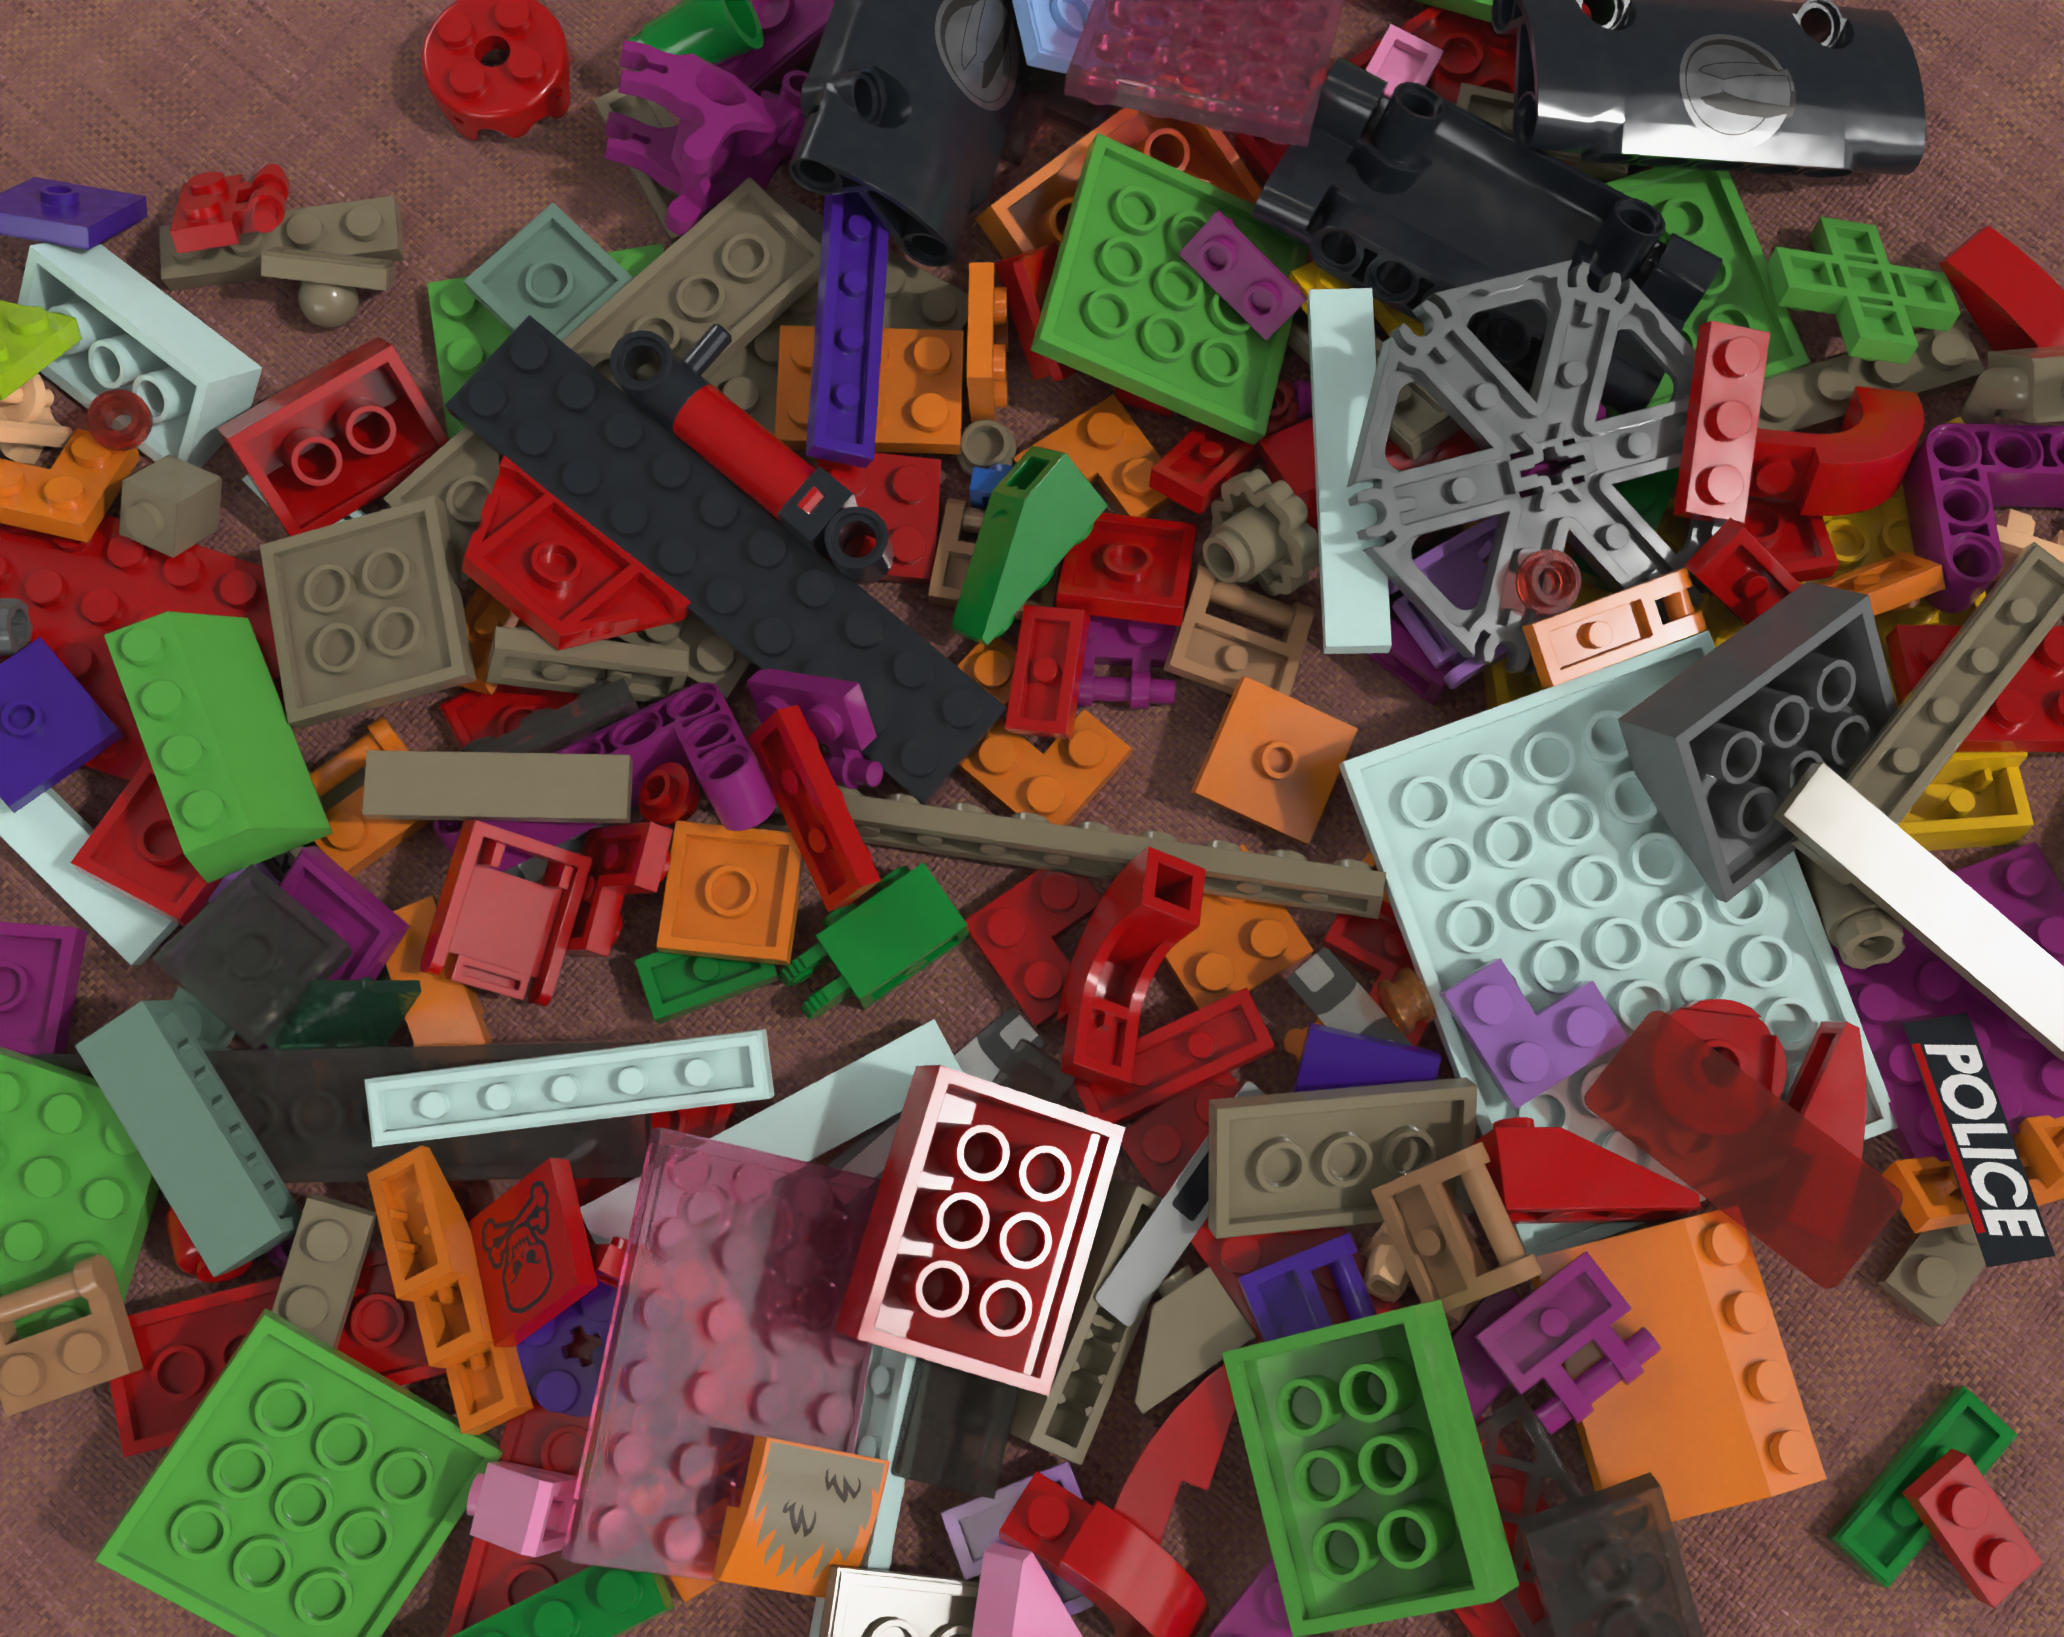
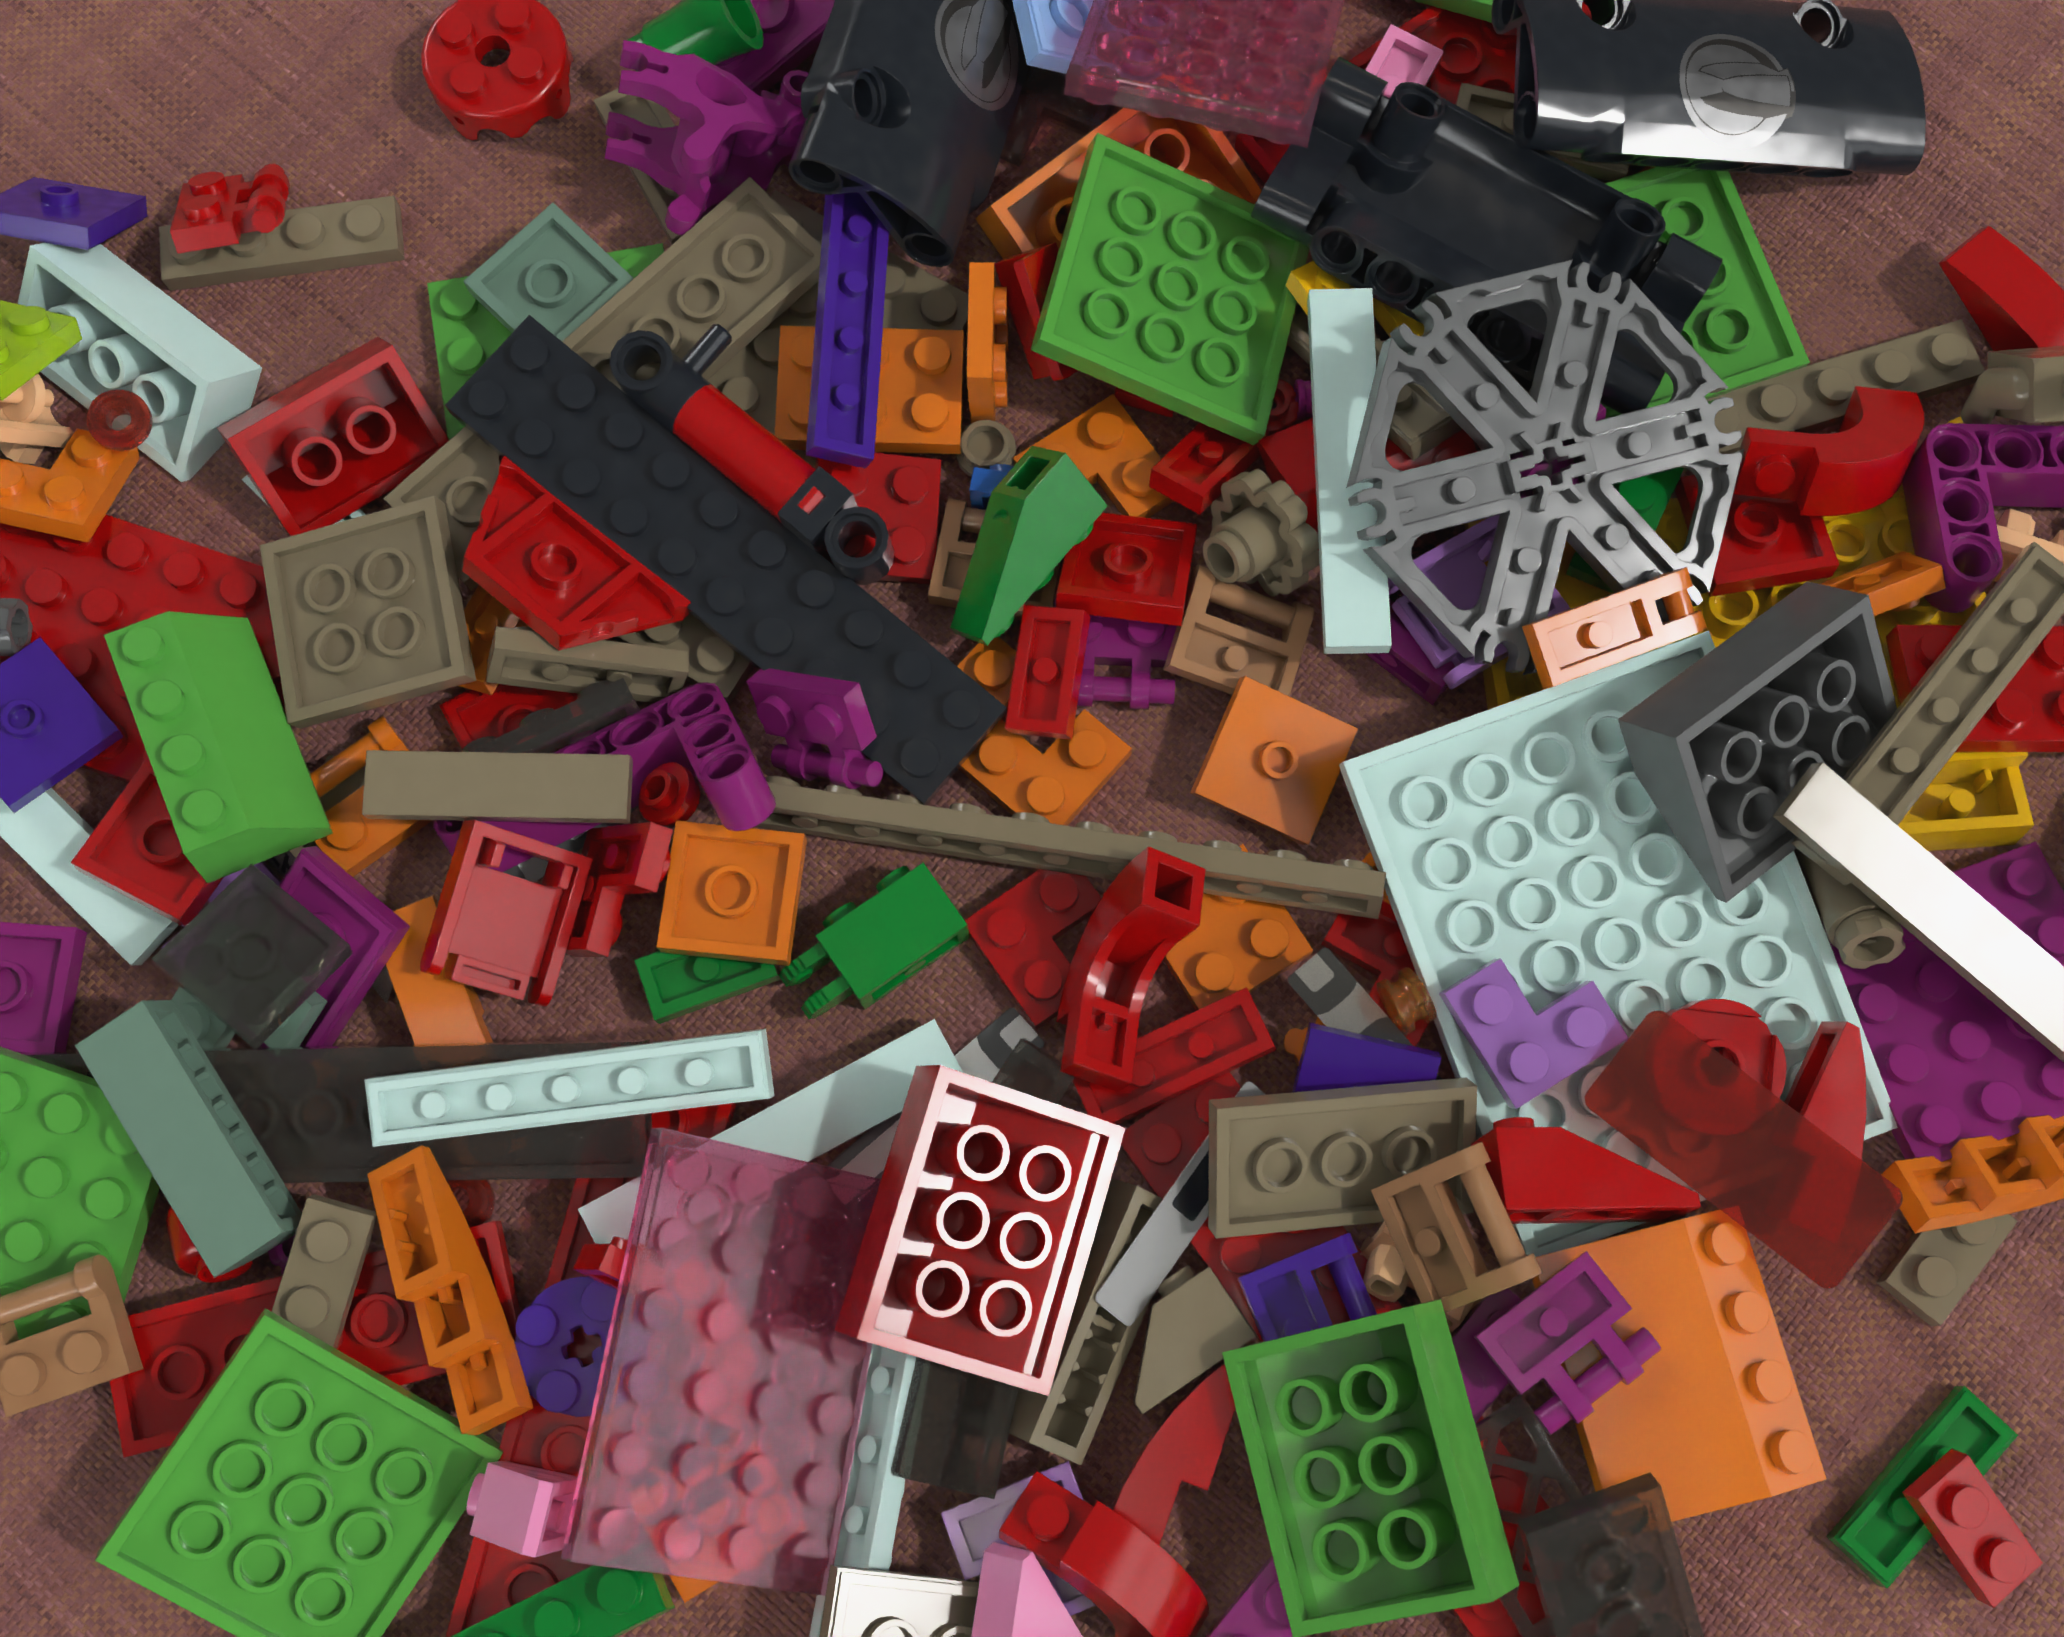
(170, 505): dark tan brick -> none
(328, 280): dark tan tile -> none
(348, 1013): clear green piece -> none
(532, 1253): red tile -> none
(799, 1516): slope -> none
(813, 808): red plate -> none
(1242, 275): magenta hinge -> none
(1565, 579): clear red plate -> none
(1721, 423): plate -> none
(1741, 572): red plate -> none
(1871, 299): bright green plate -> none
(1978, 1140): sticker -> none

